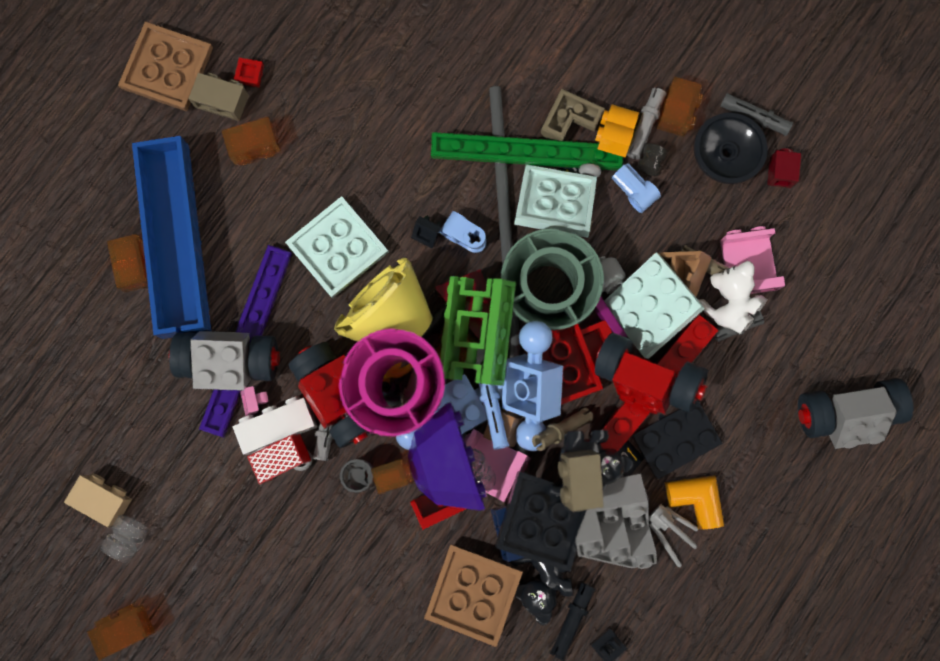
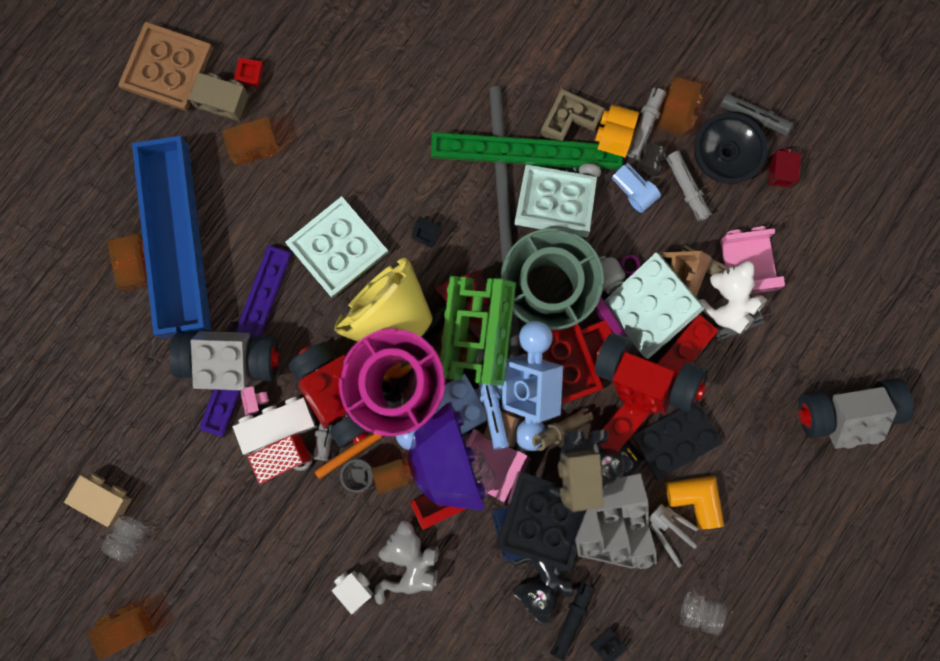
(346, 455): none -> orange bar
(352, 590): none -> white brick
(404, 549): none -> light grey animal
(460, 230): light blue piece -> none
(473, 595): medium nougat plate -> none
(630, 257): none -> magenta piece
(691, 191): none -> light grey pin
(703, 613): none -> clear wheel

